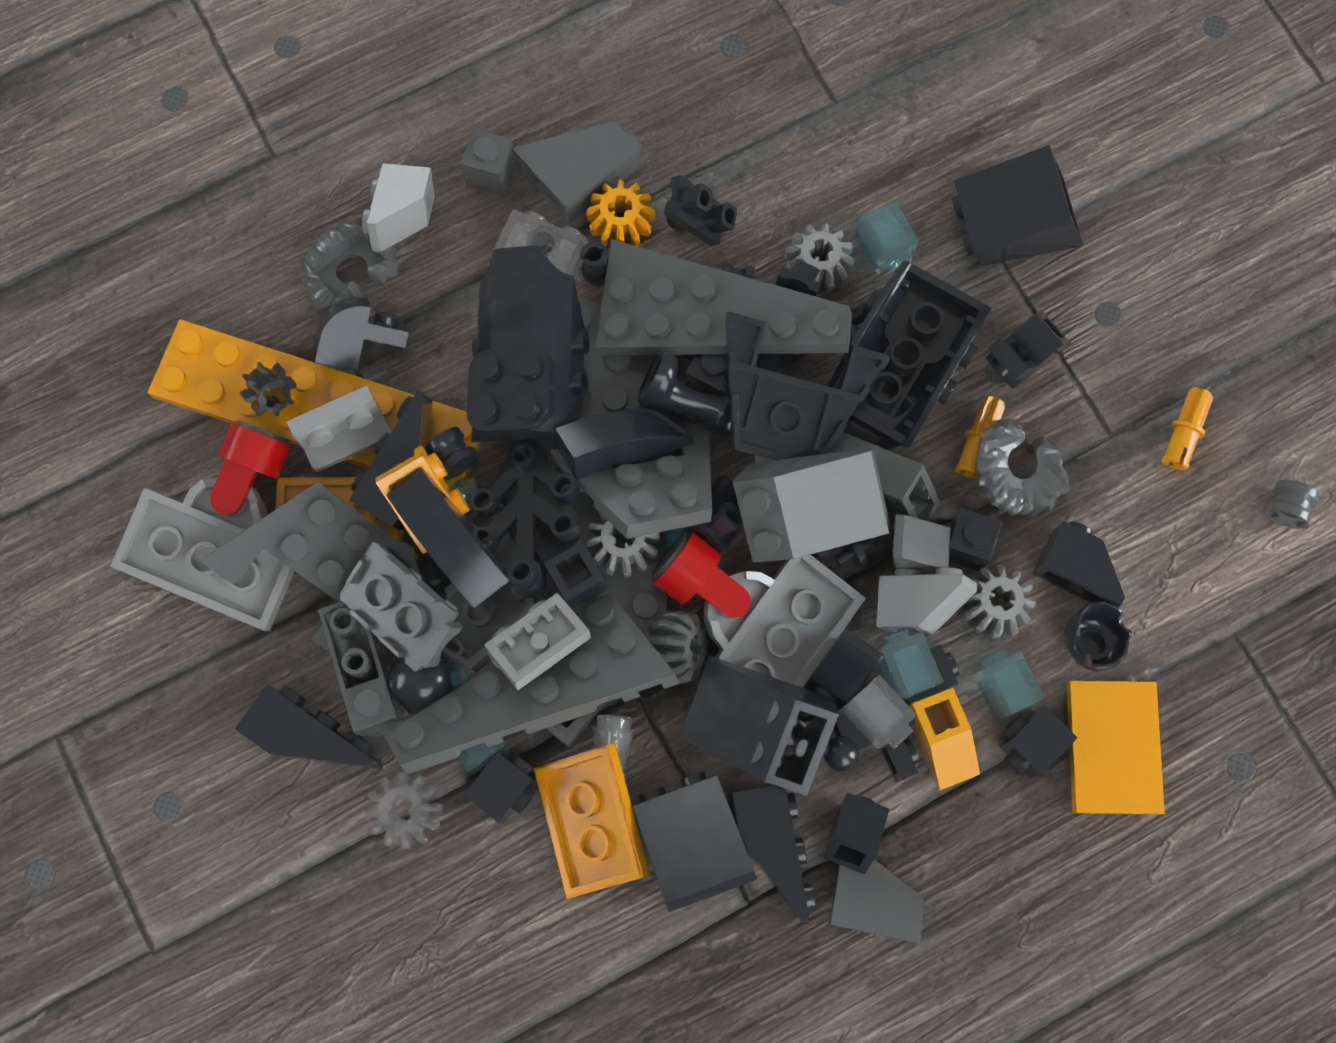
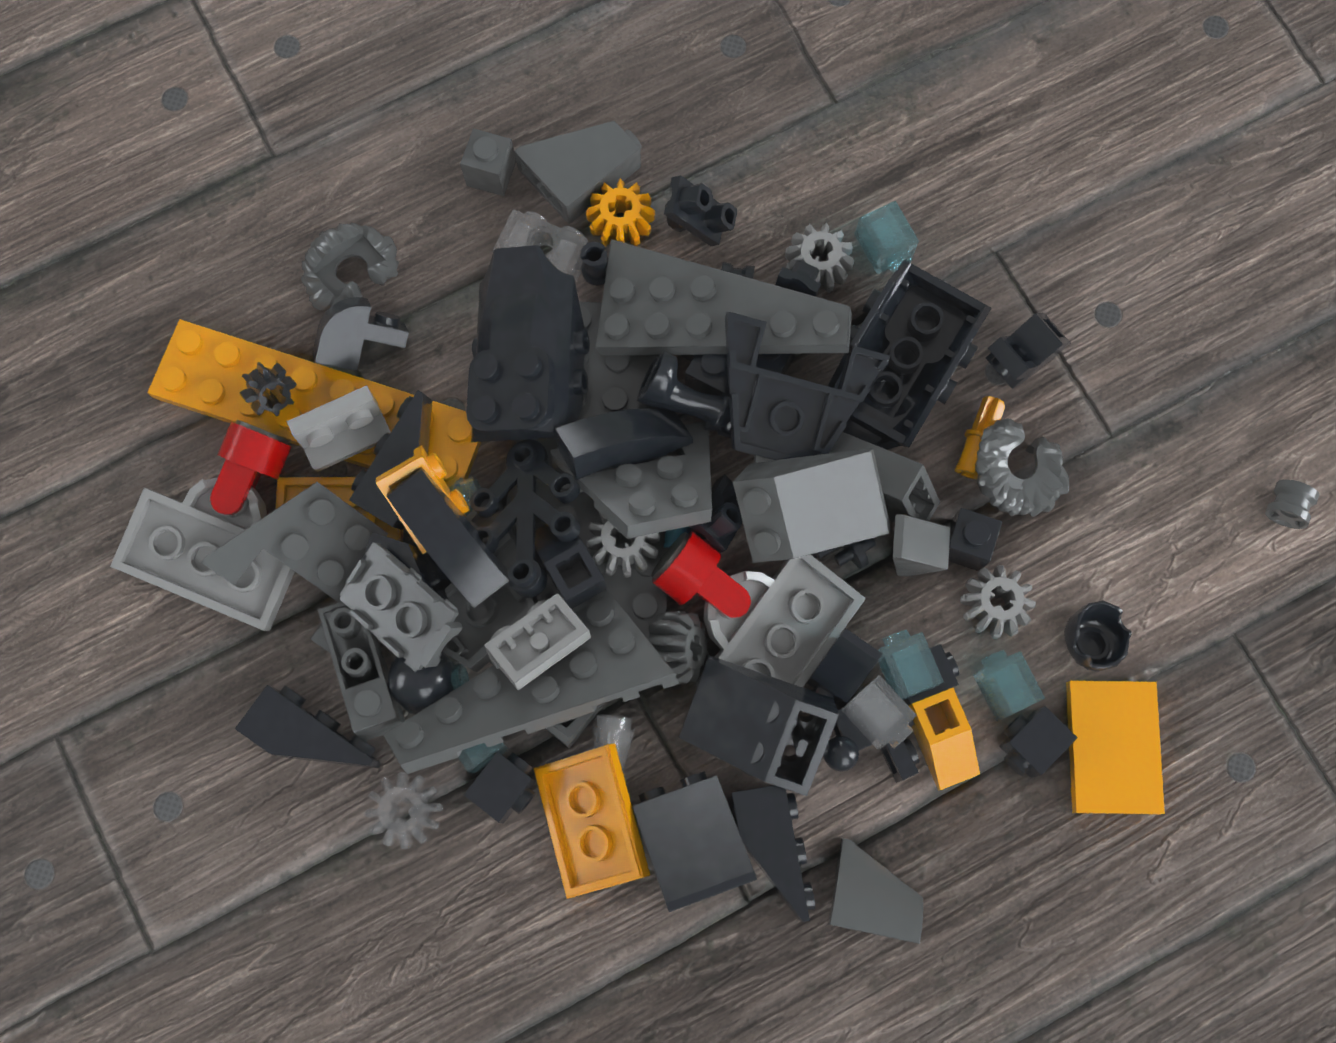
(399, 205): light grey slope -> none
(452, 452): black wheel -> none
(856, 833): black brick -> none
(921, 601): light grey slope -> none
(1016, 209): black slope -> none
(1079, 564): black slope -> none
(1188, 429): light orange axle -> none

